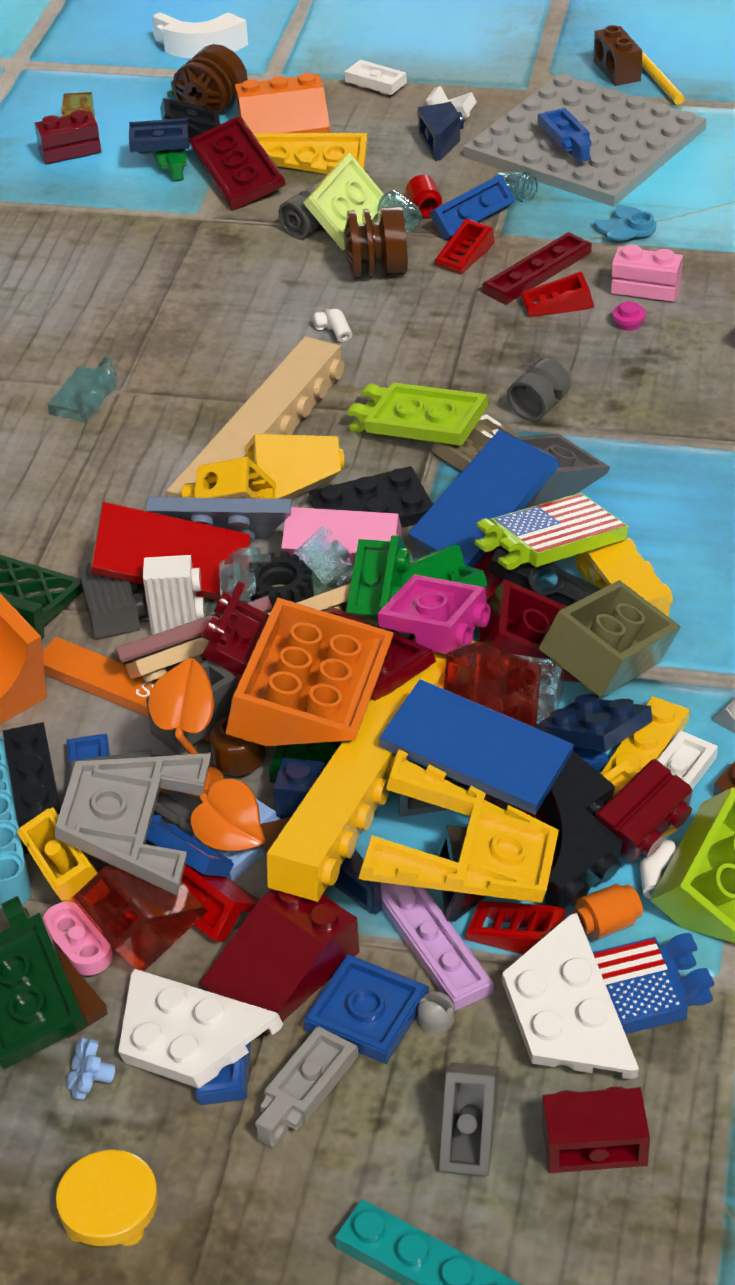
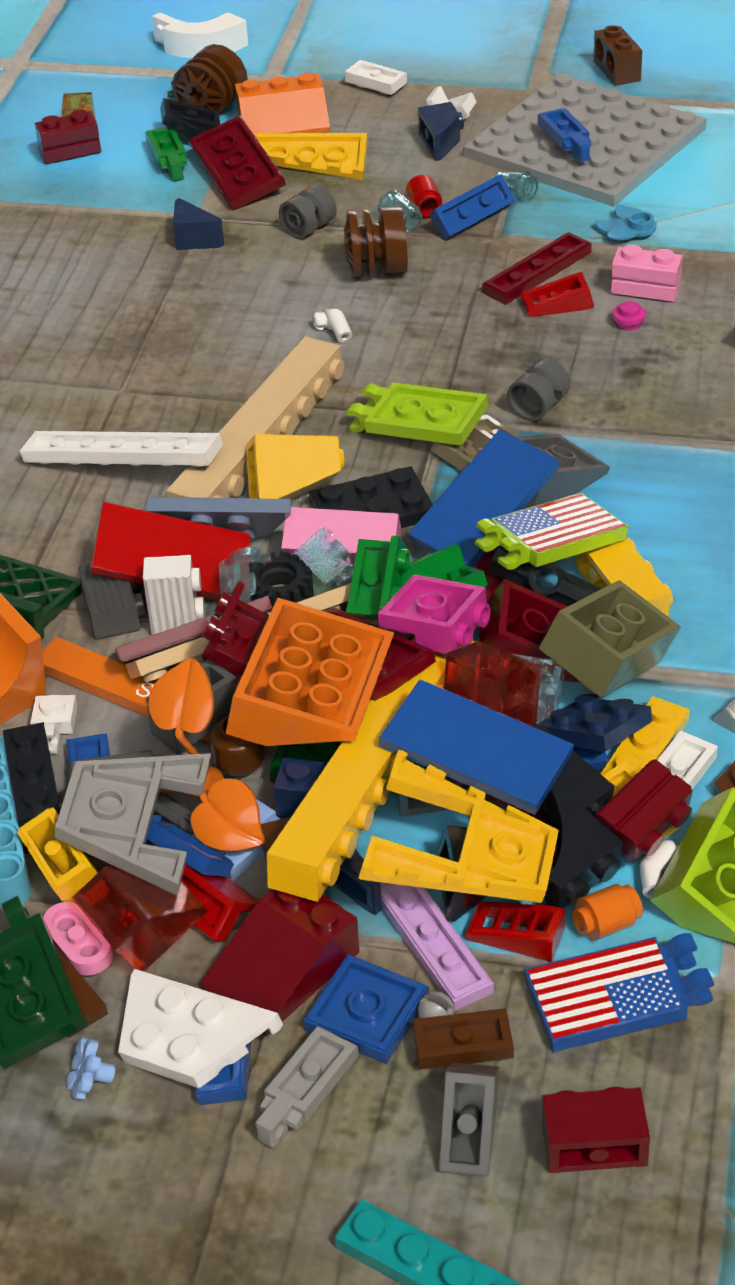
(58, 715): none -> white plate
(84, 392): clear light blue bracket -> none
(107, 1199): yellow tile -> none
(122, 448): none -> white plate
(158, 135): dark blue plate -> none
(196, 227): none -> dark blue slope
(230, 480): yellow torso -> none
(343, 190): yellowish green tile -> none
(463, 1038): none -> reddish brown plate
(468, 231): red slope -> none
(566, 1005): white wing -> none
(663, 82): yellow bar -> none

